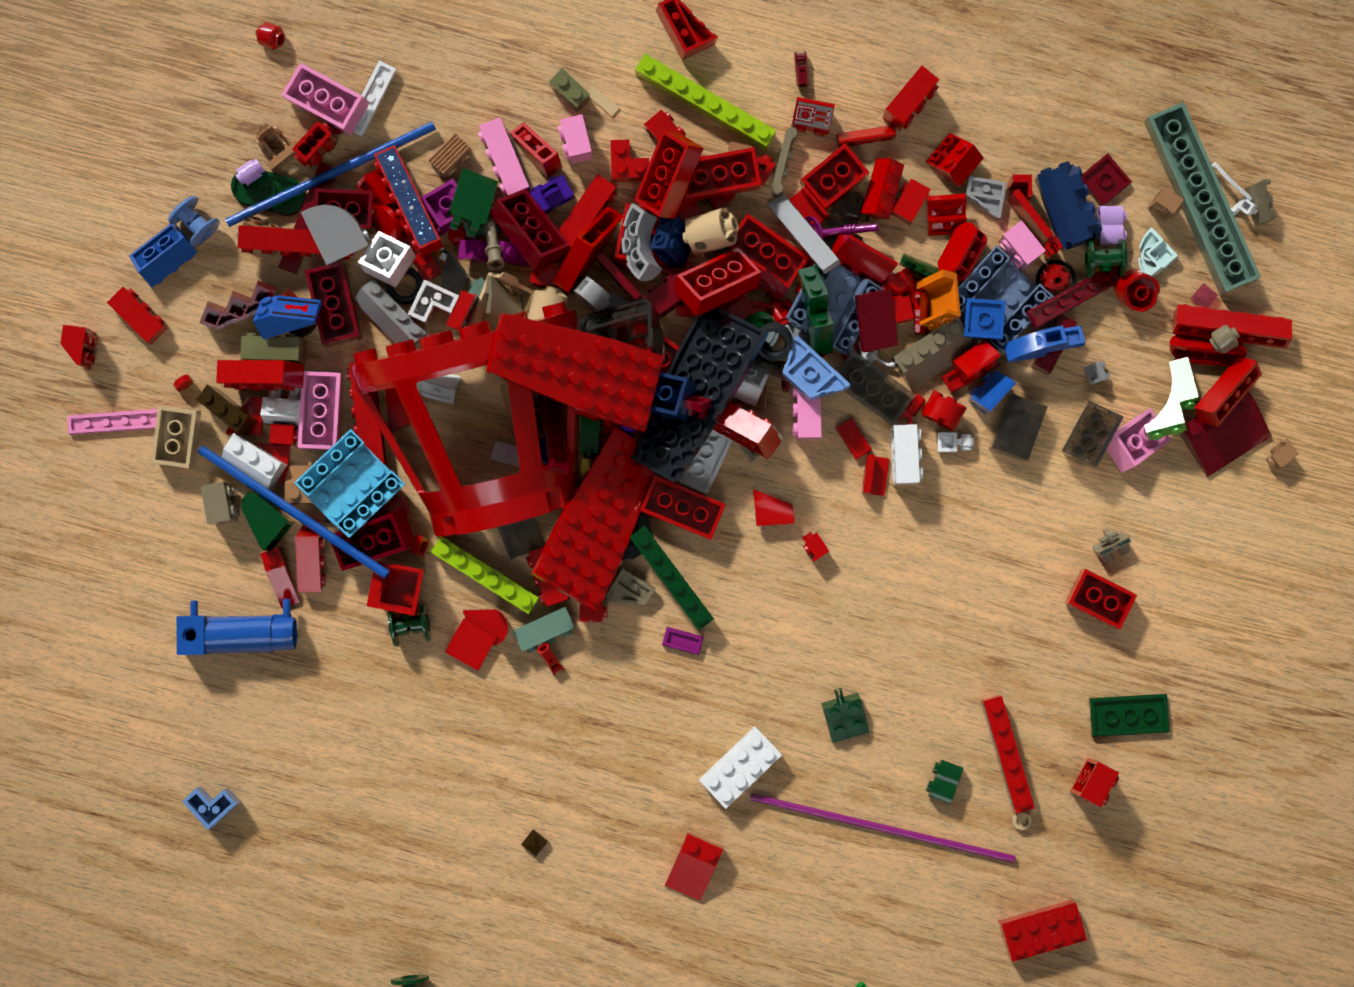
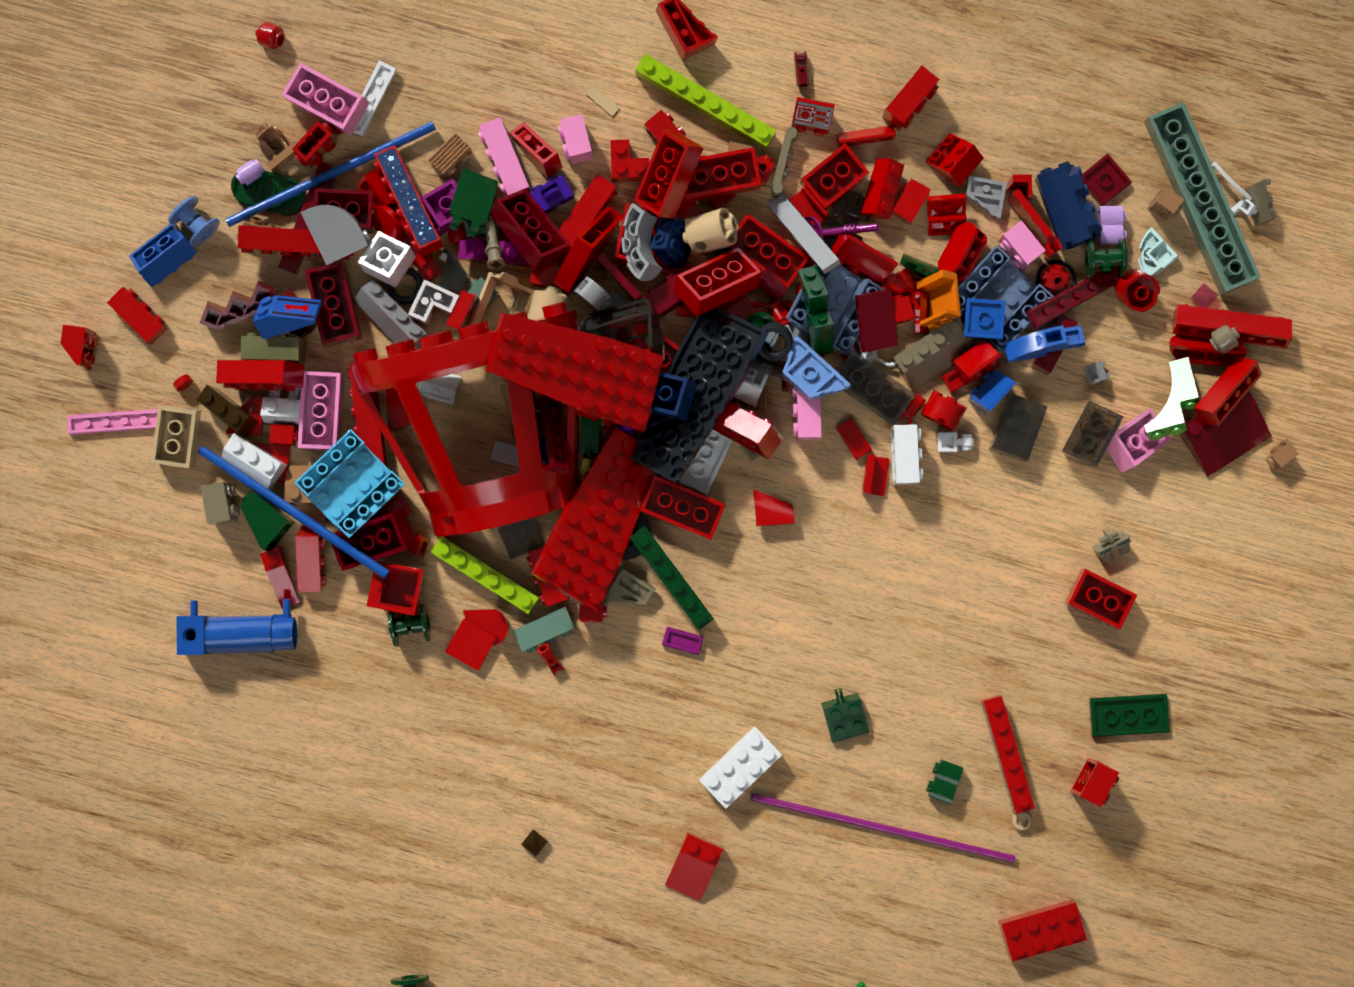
(210, 810): medium blue brick -> none
(501, 299): dark tan slope -> none
(569, 90): olive brick -> none
(697, 404): dark red tile -> none
(814, 545): red brick -> none

